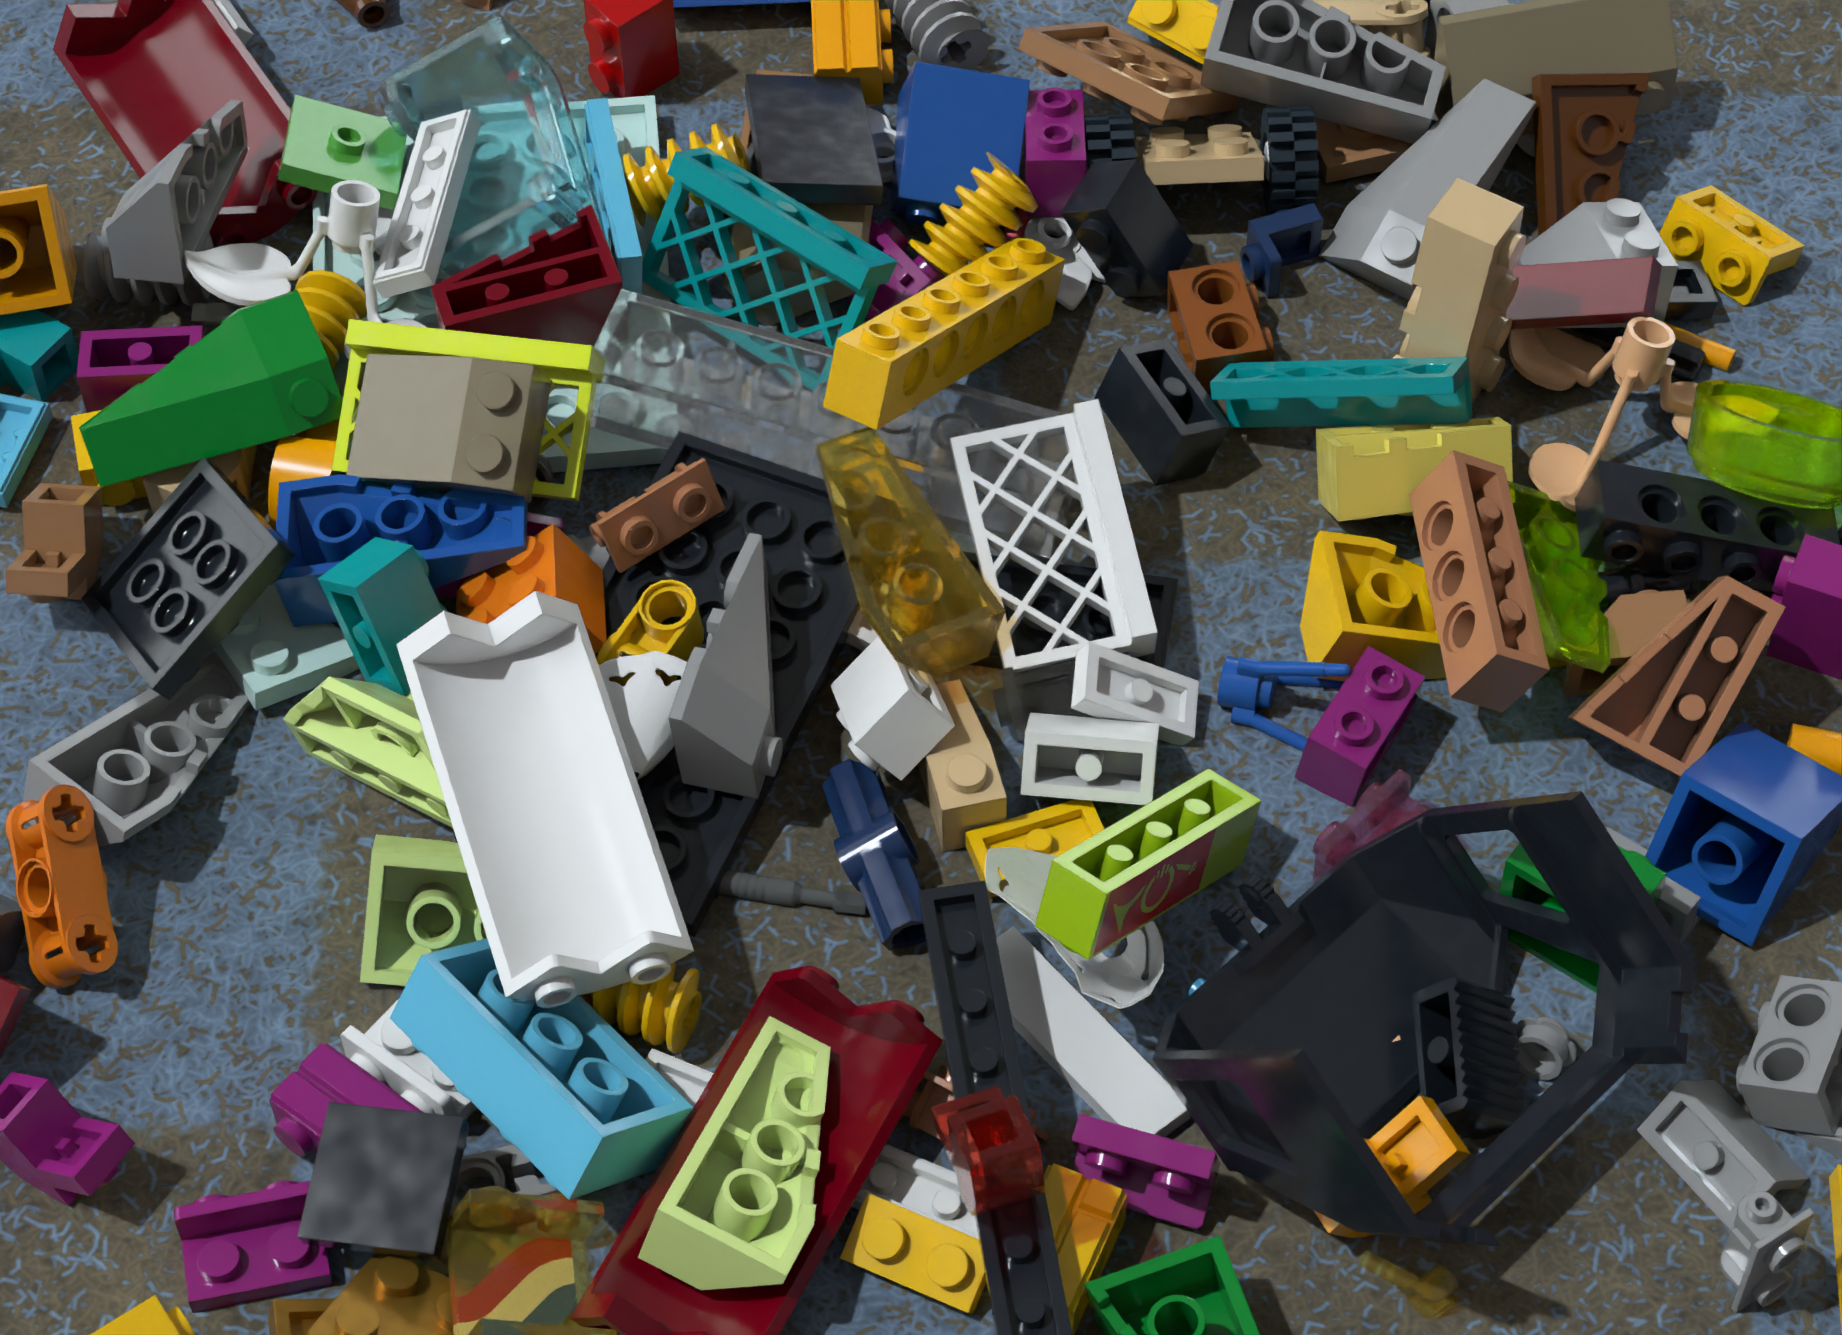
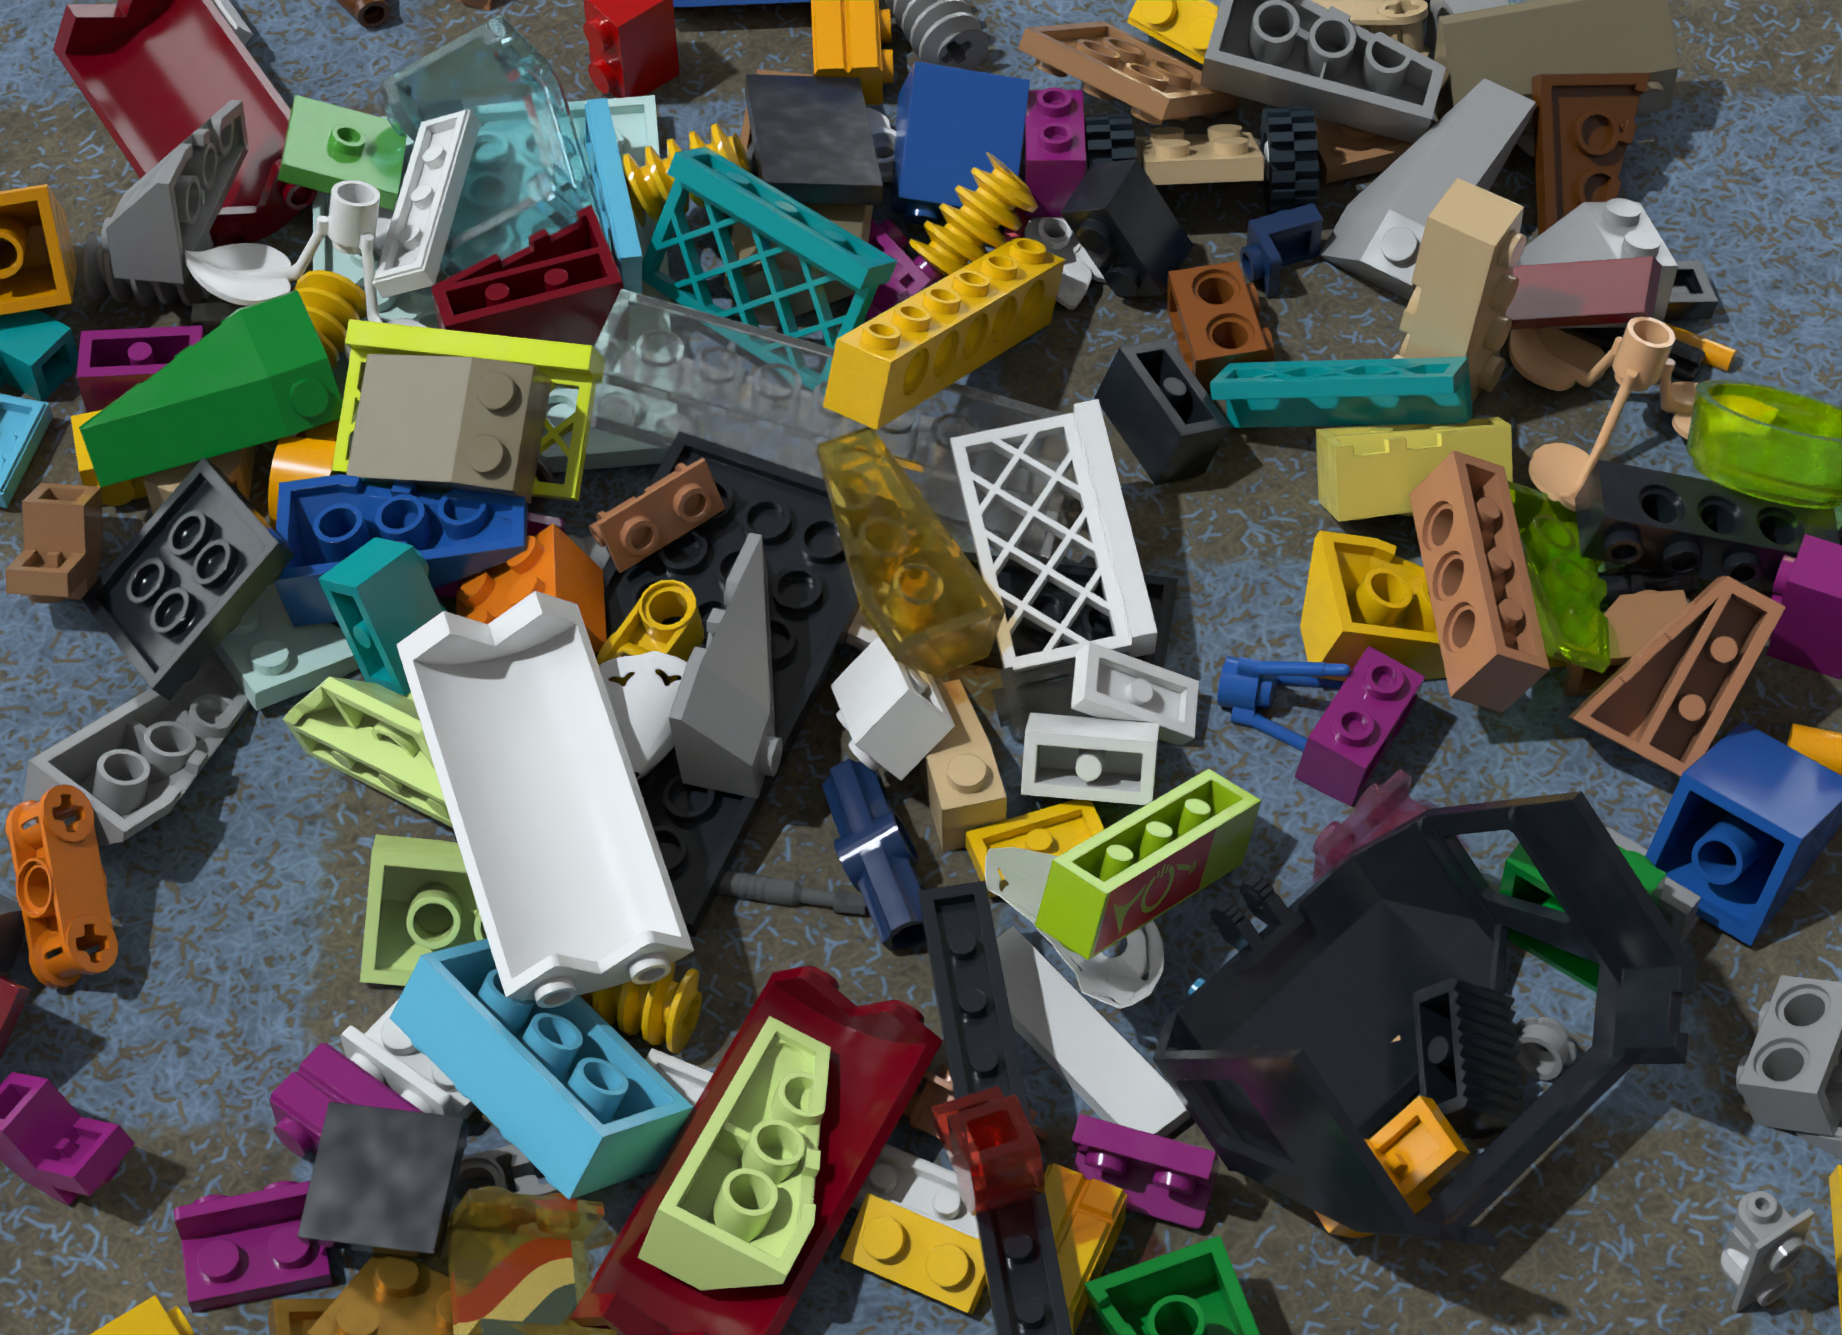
(1428, 1294): clear yellow hand -> none
(1718, 1147): light grey panel -> none
(1729, 241): yellow bracket -> none

